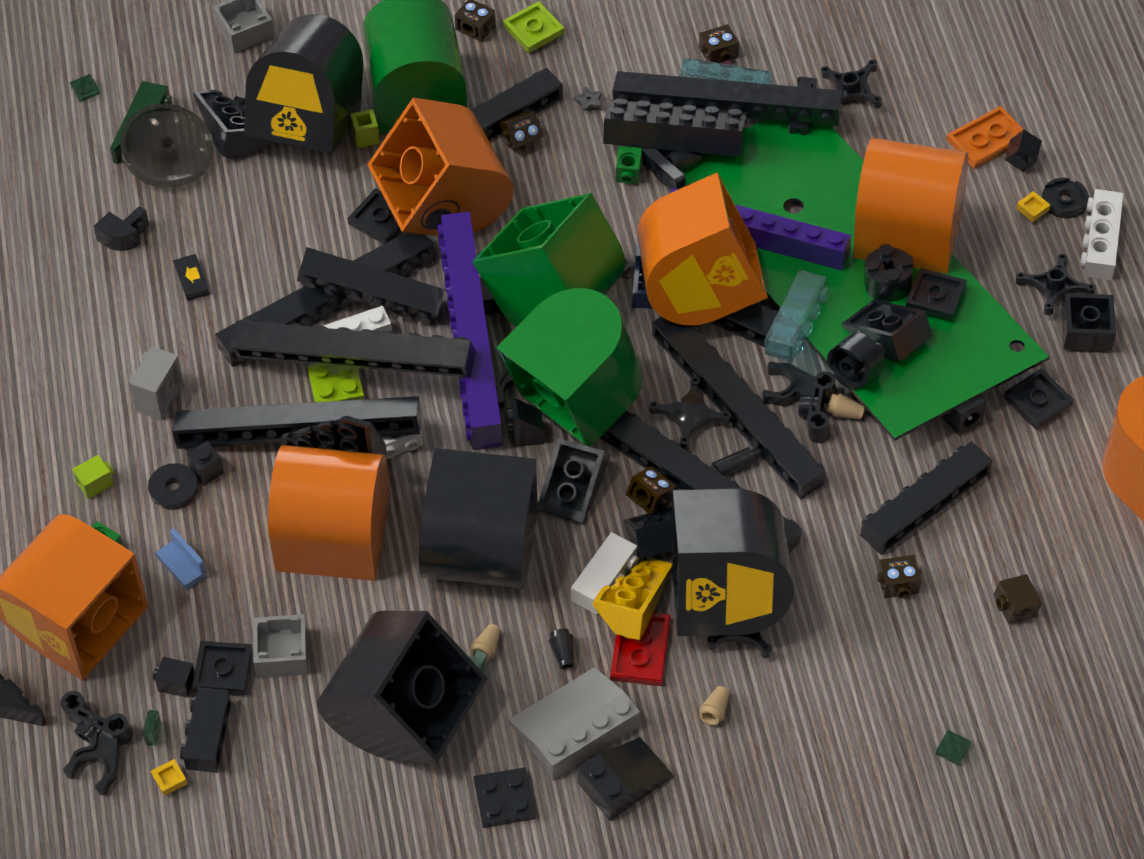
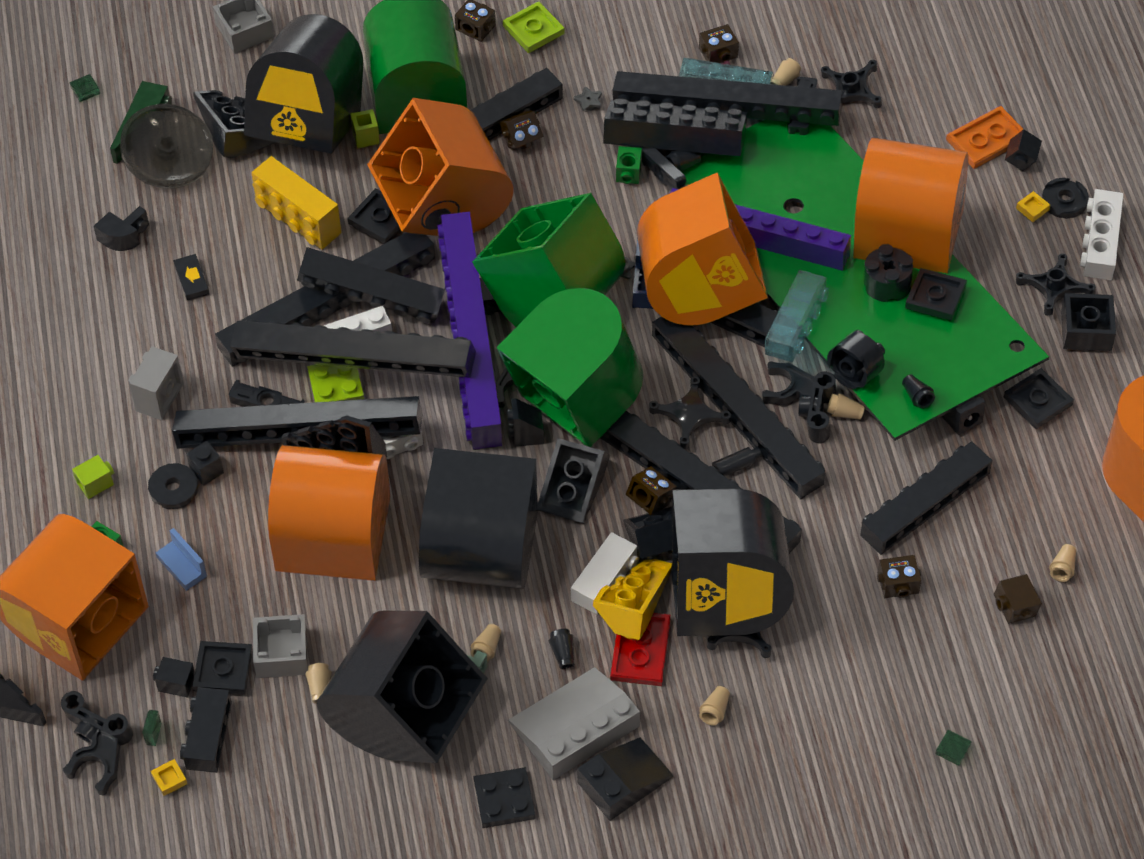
(247, 395): none -> black piece
(296, 203): none -> yellow brick
(318, 678): none -> tan cone
(787, 72): none -> tan cone
(893, 326): black slope -> none
(919, 392): none -> black cone
(1063, 565): none -> tan cone

